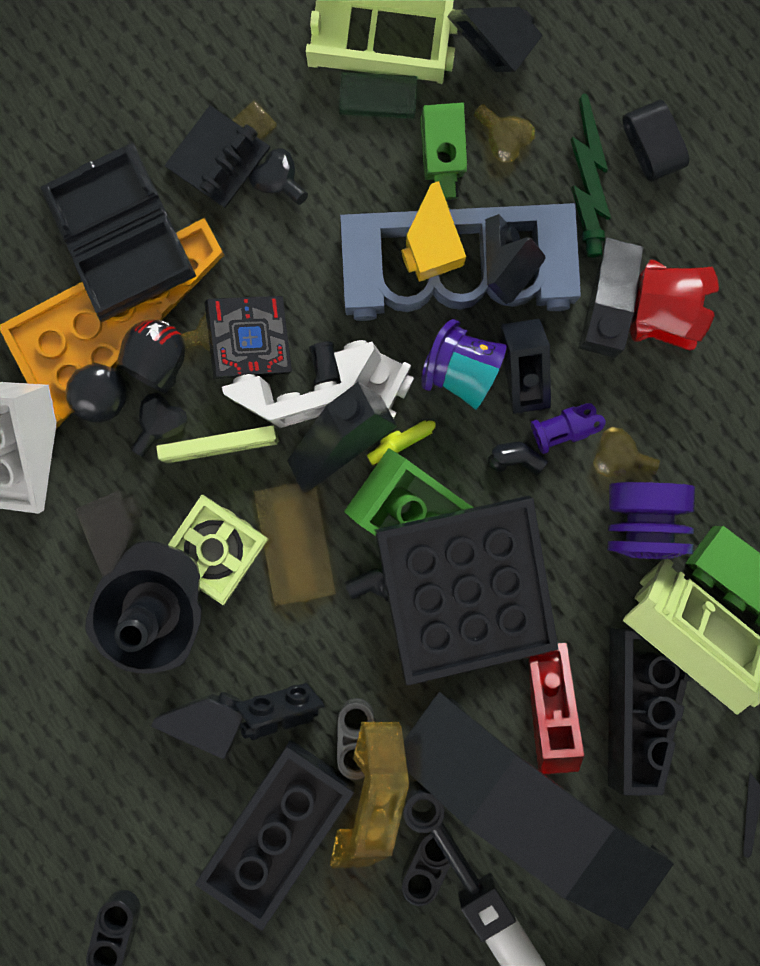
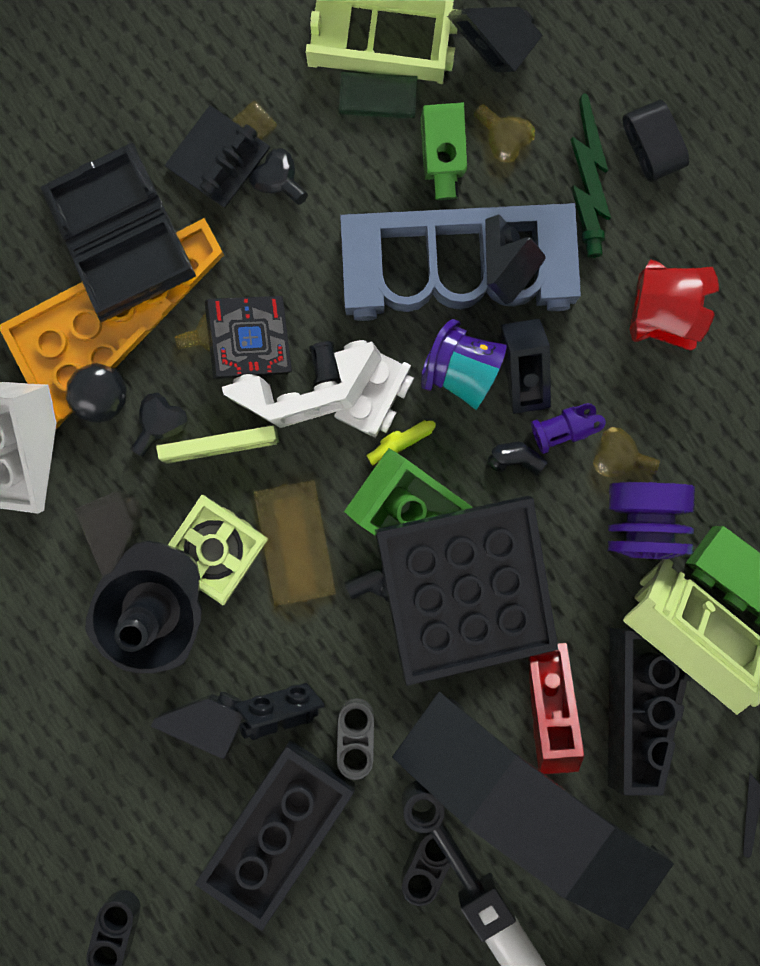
(152, 353): black helmet -> none
(340, 434): black slope -> none
(382, 799): clear yellow slope -> none
(433, 238): yellow slope -> none
(612, 299): black slope -> none

